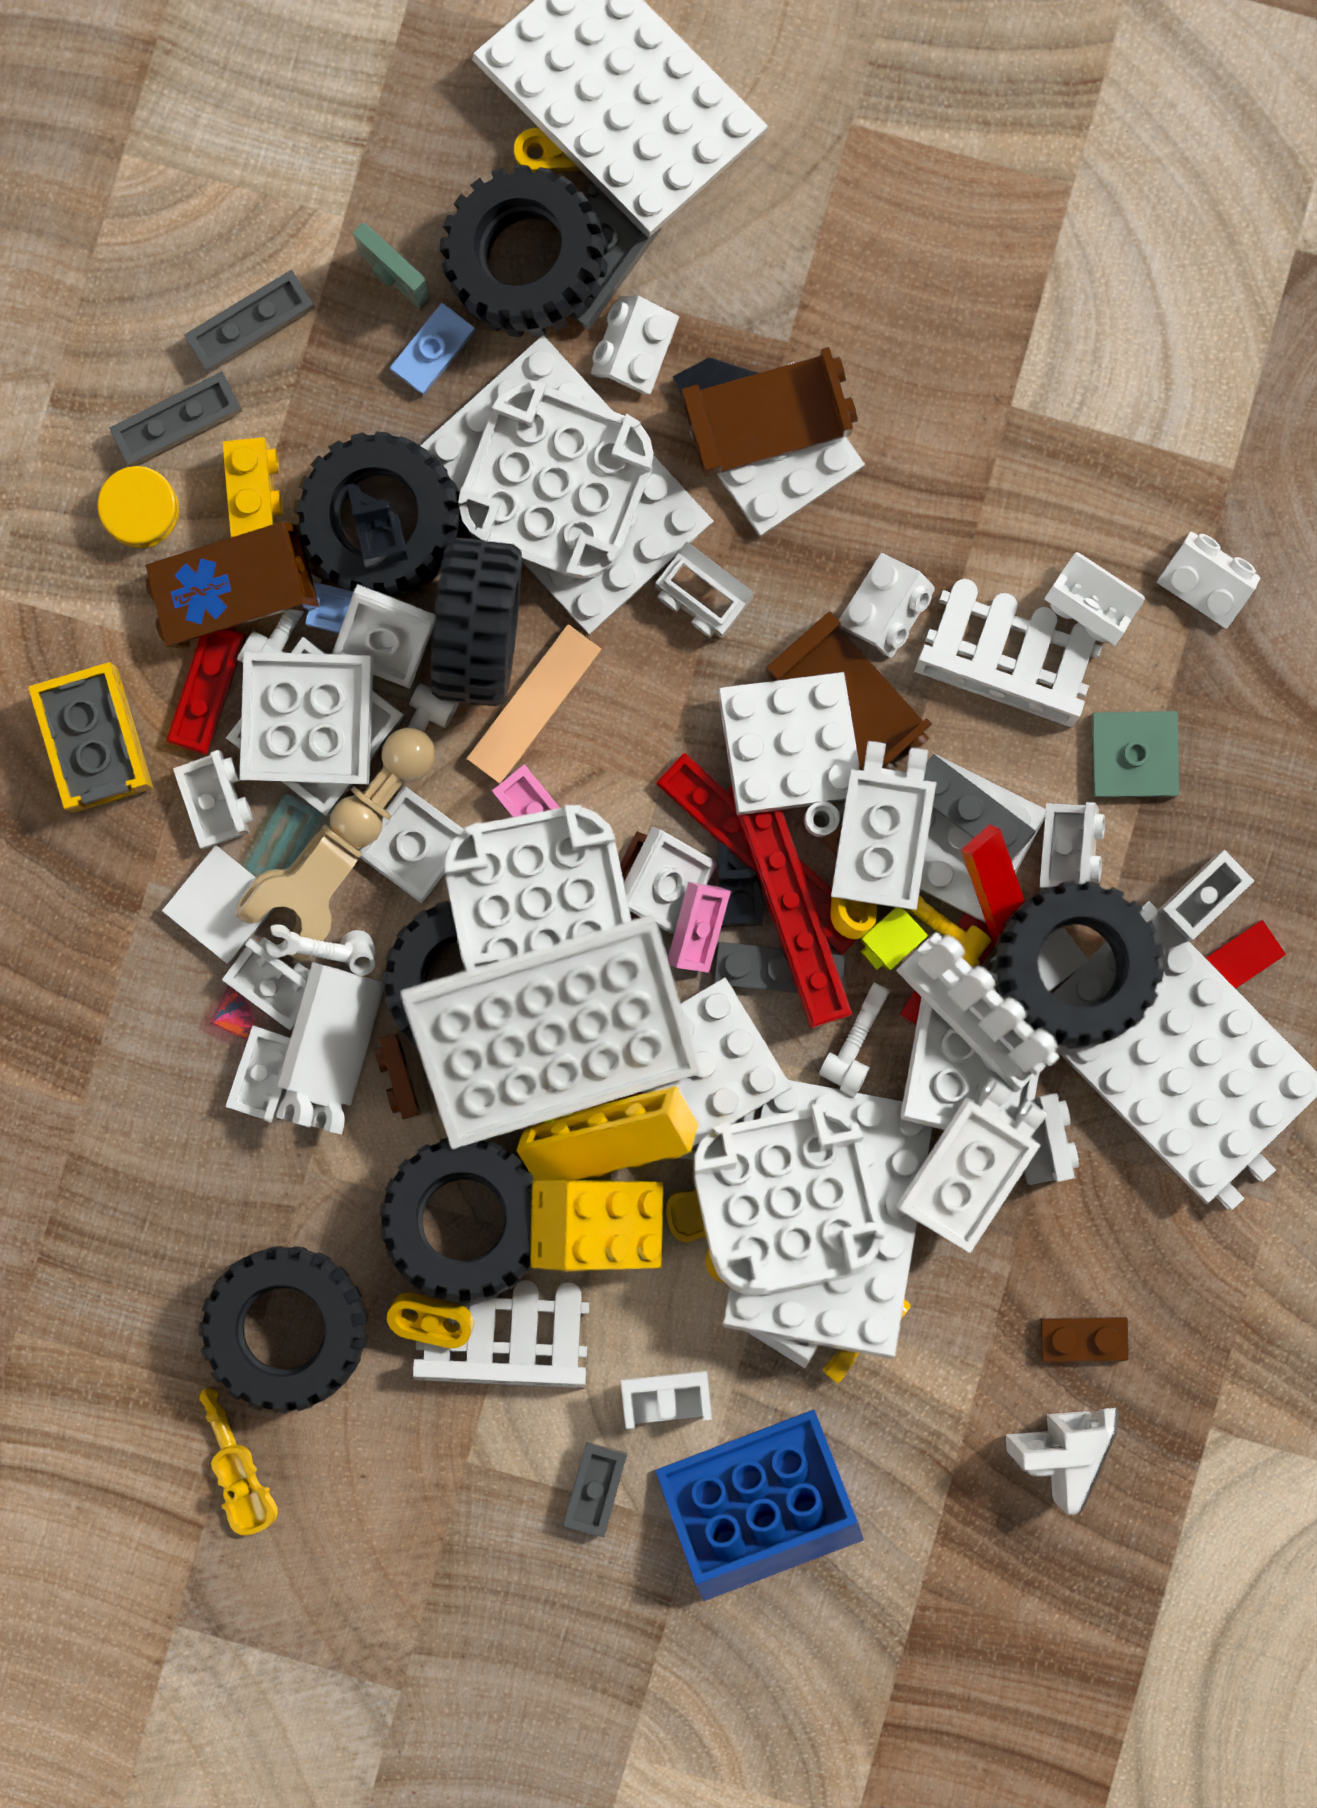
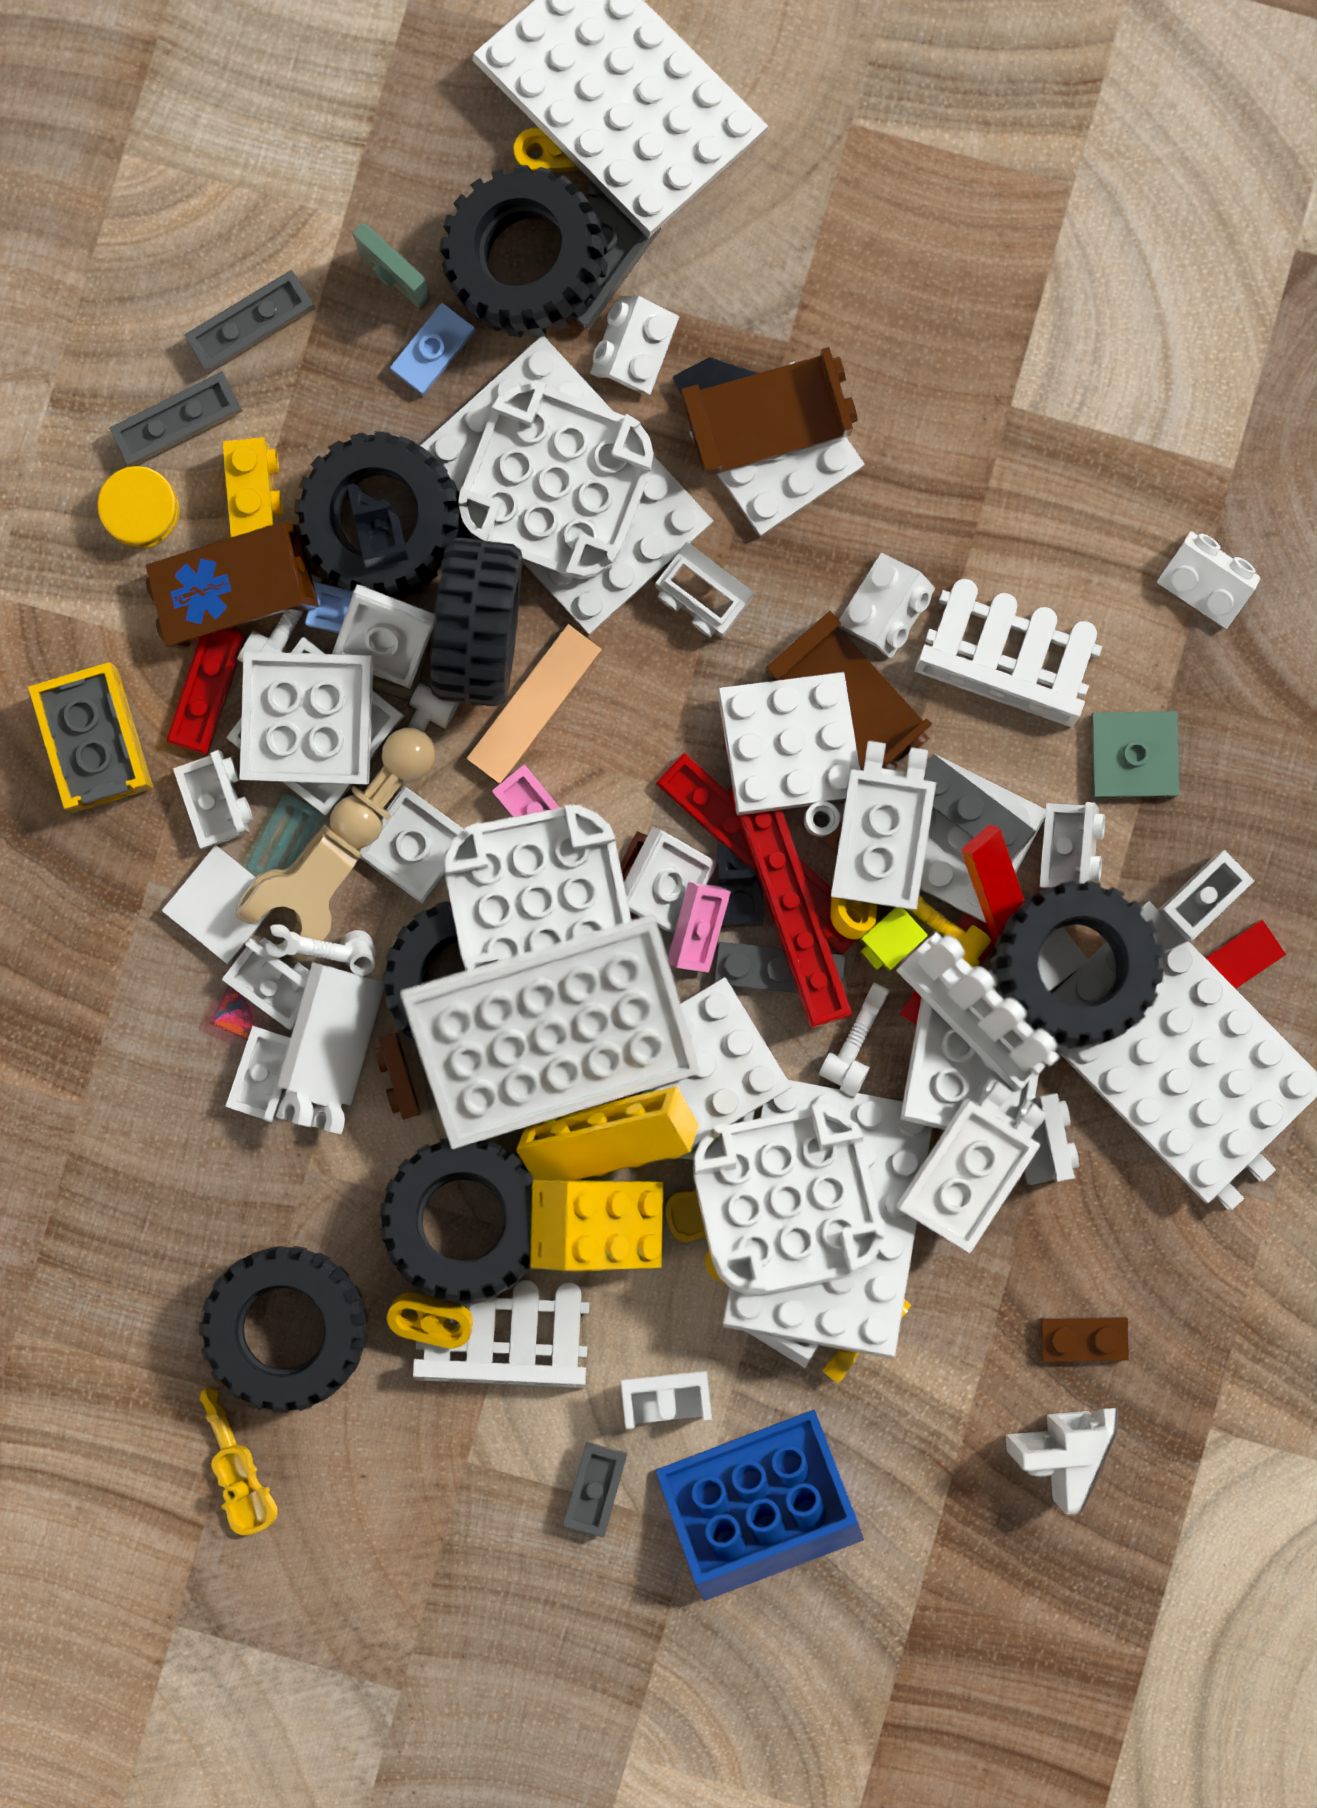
(1094, 599): white bracket -> none

